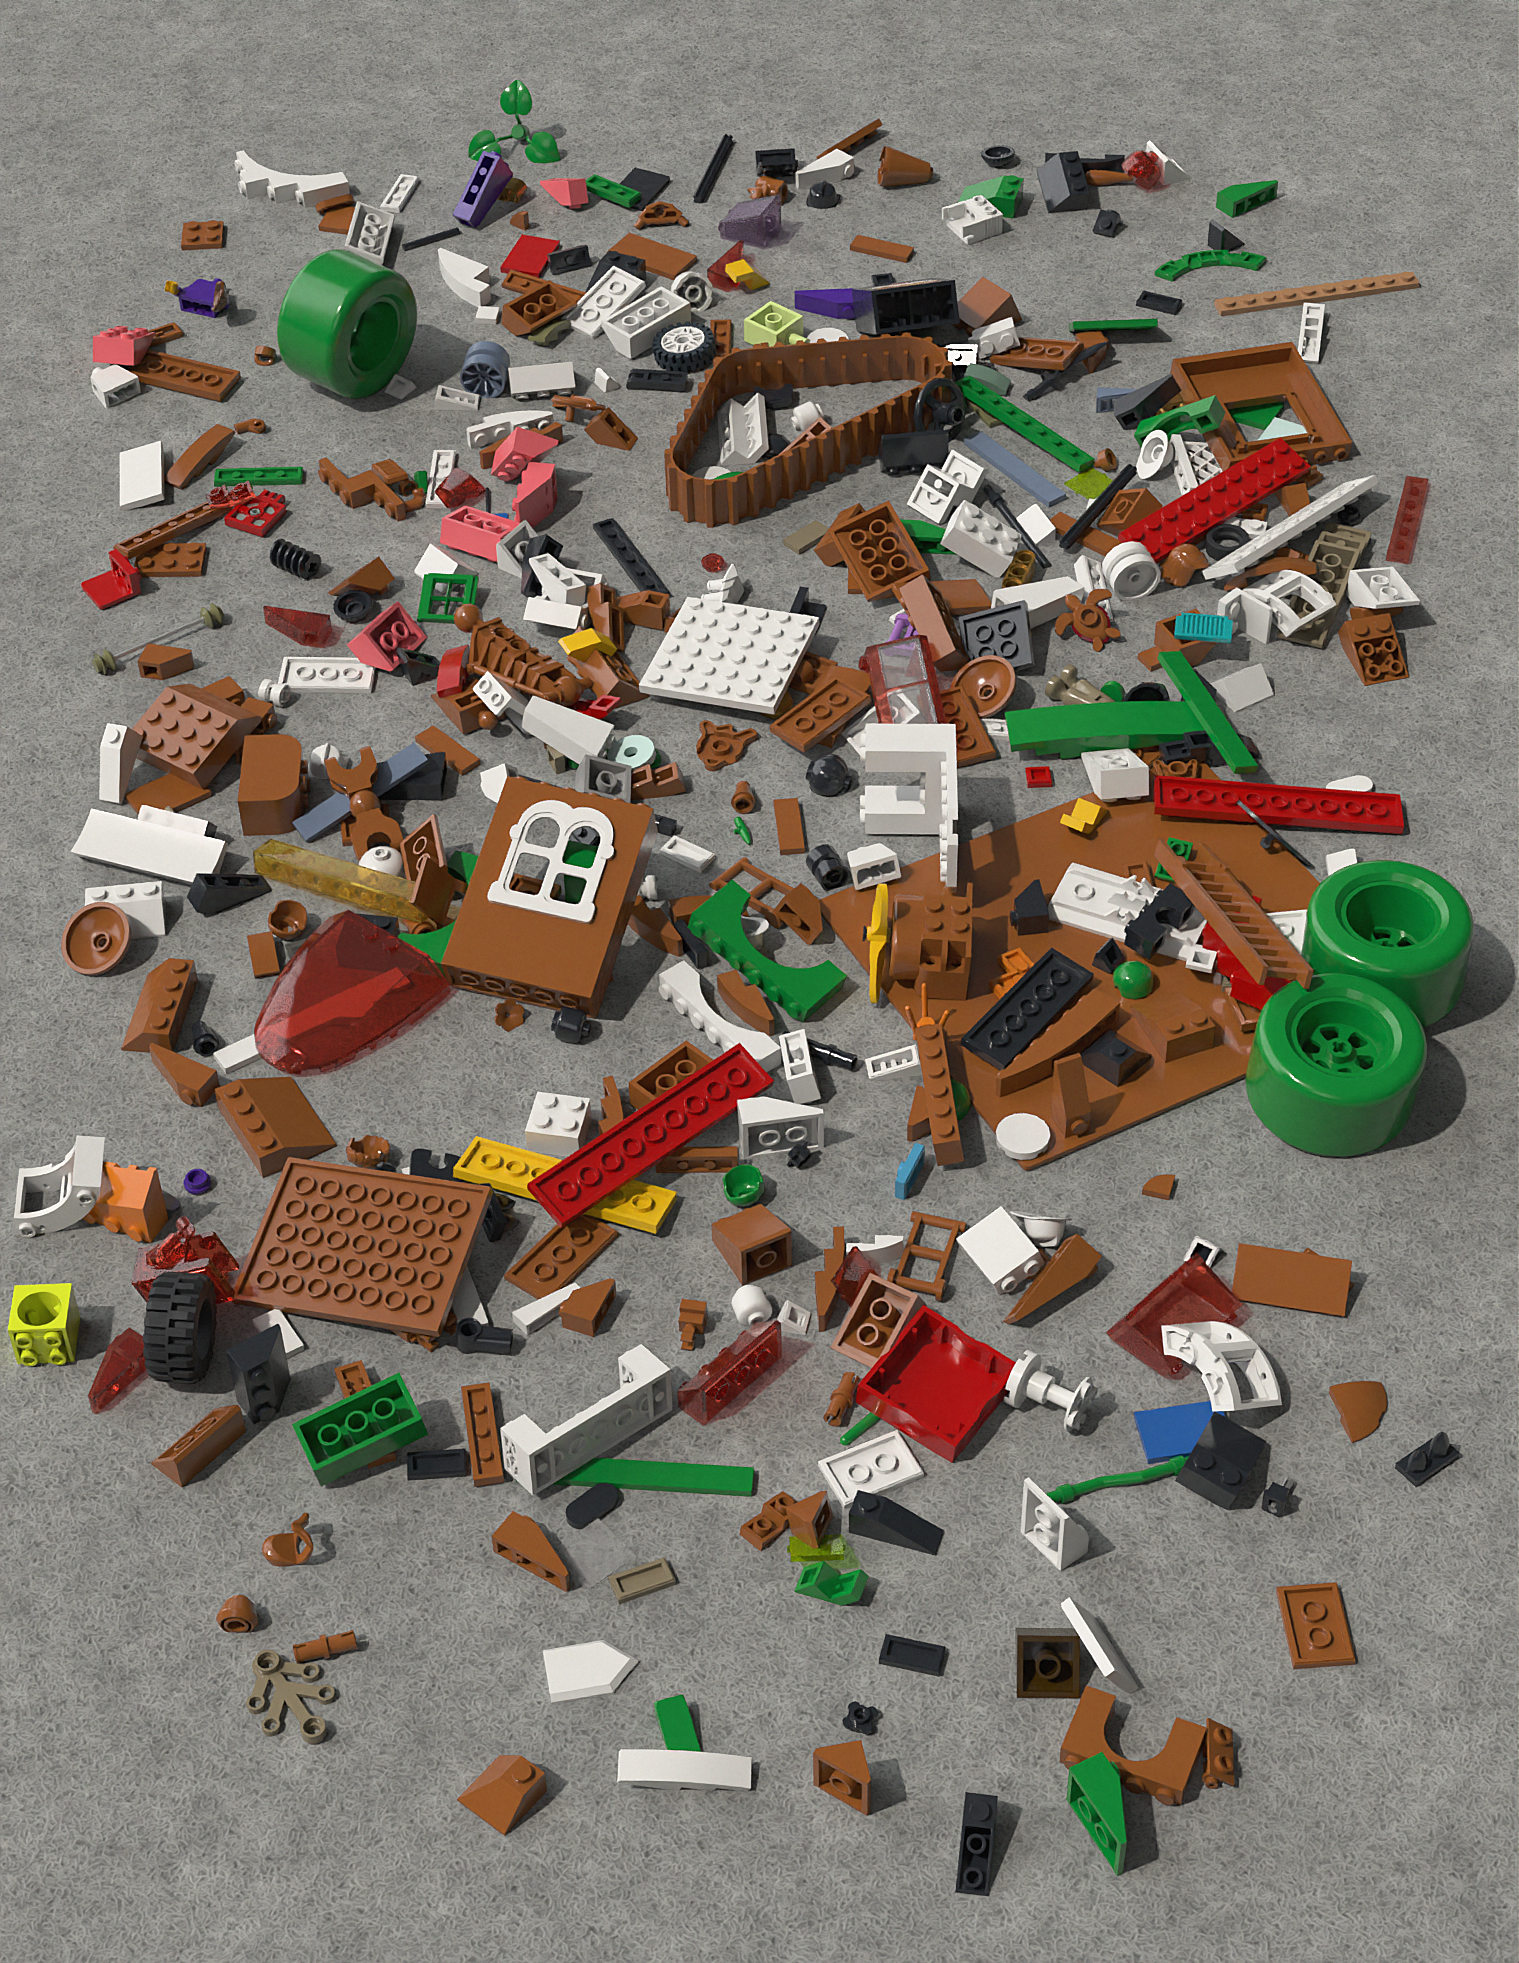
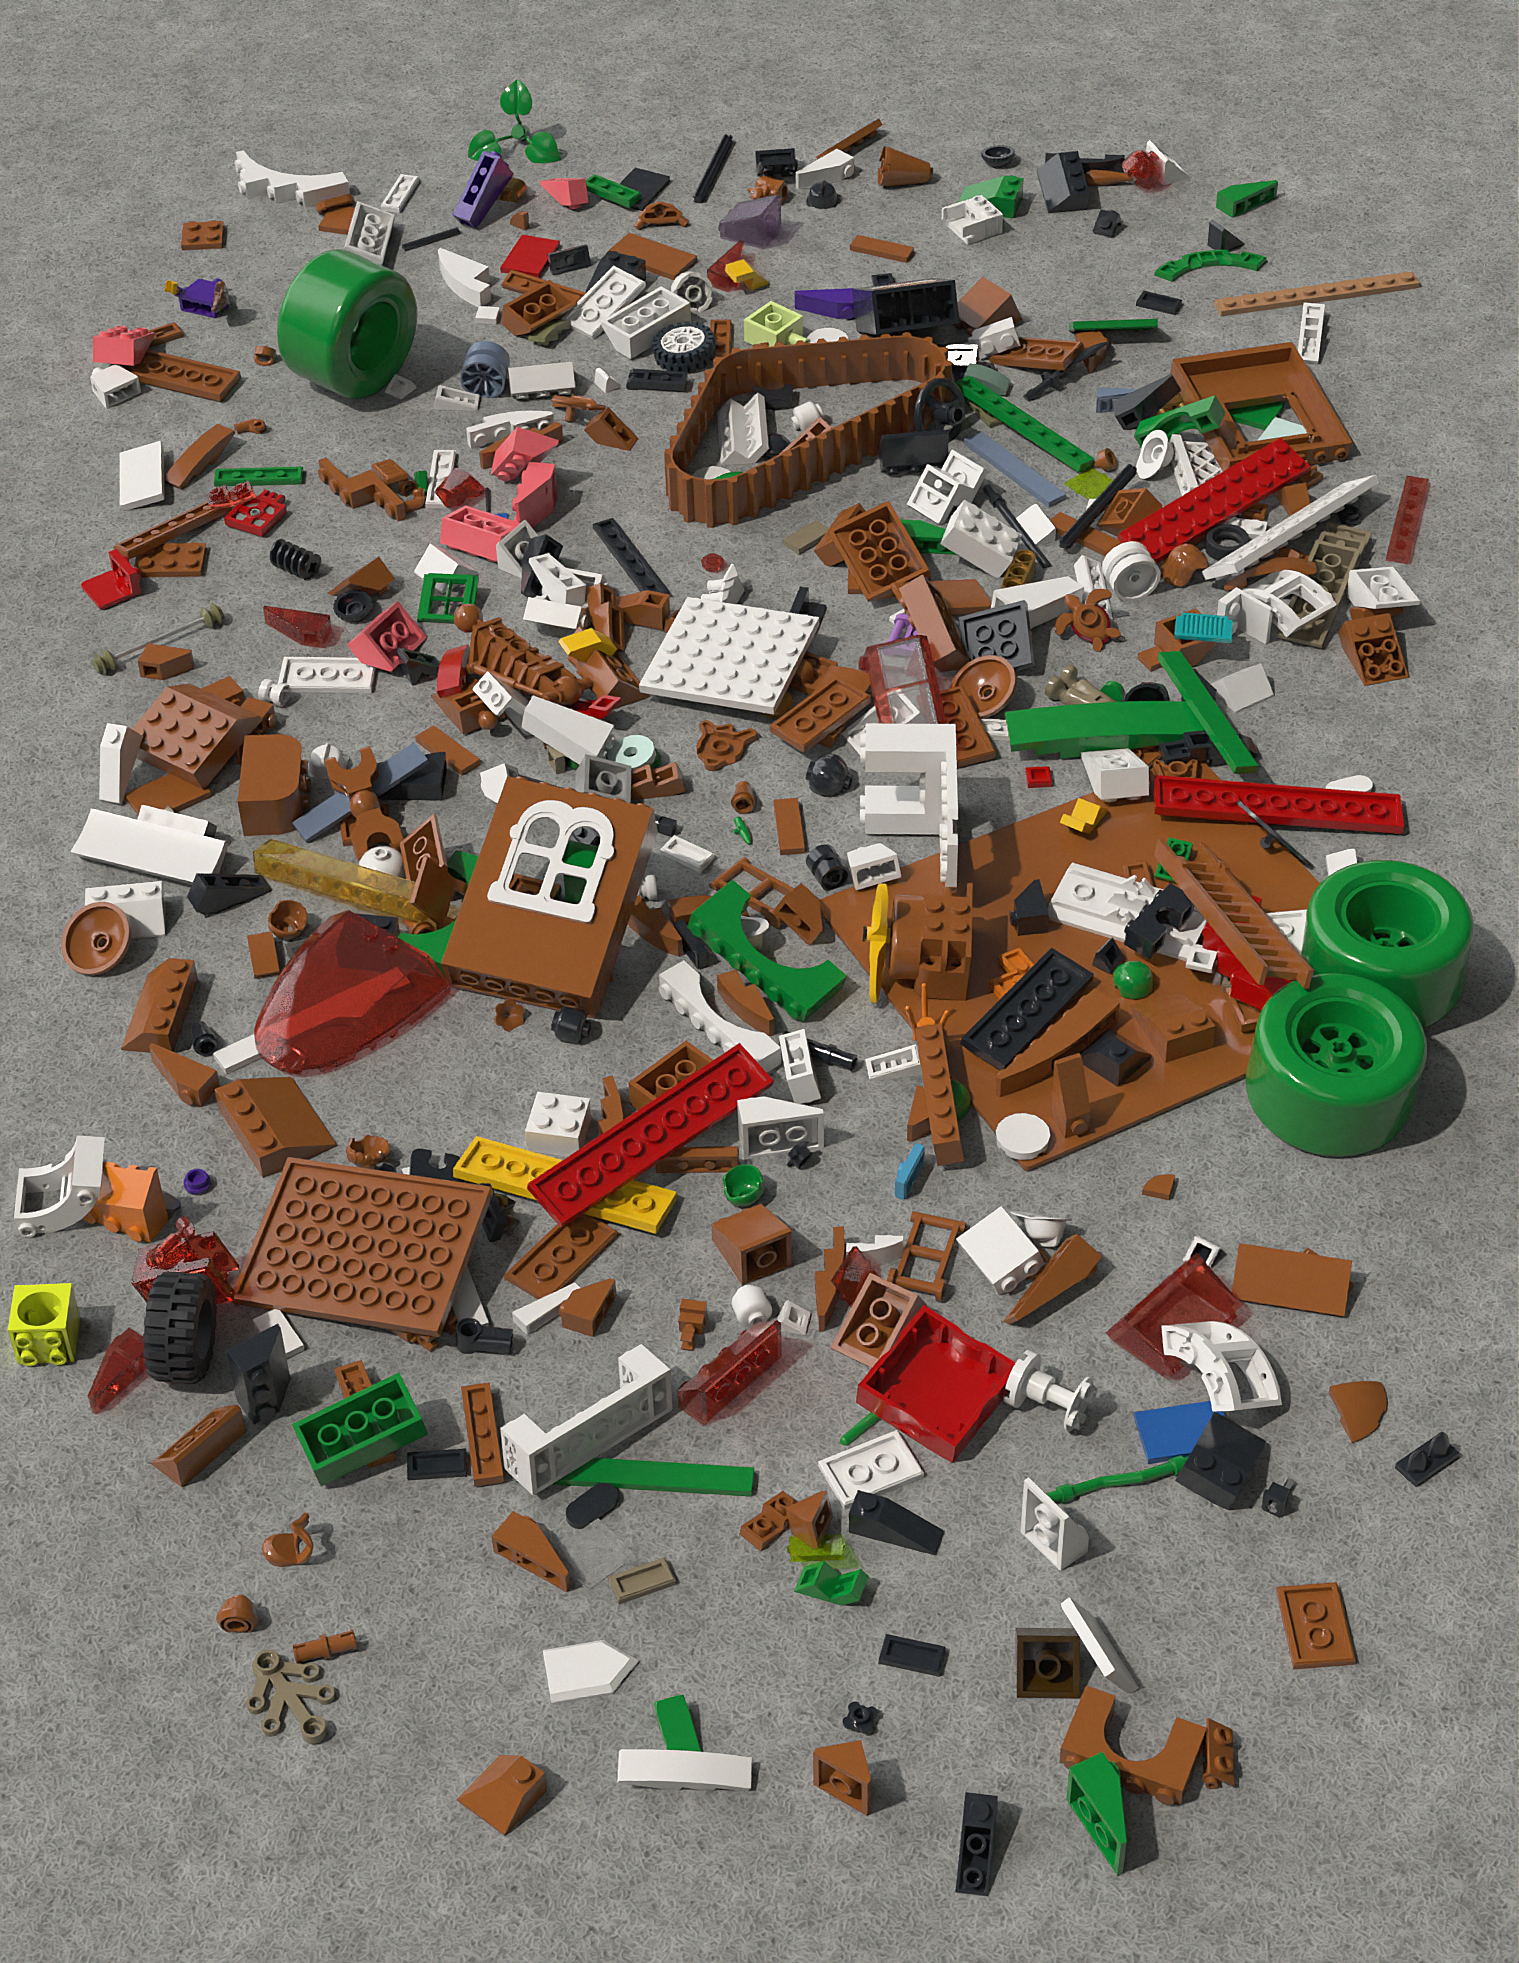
(841, 1399): dark orange pin -> none

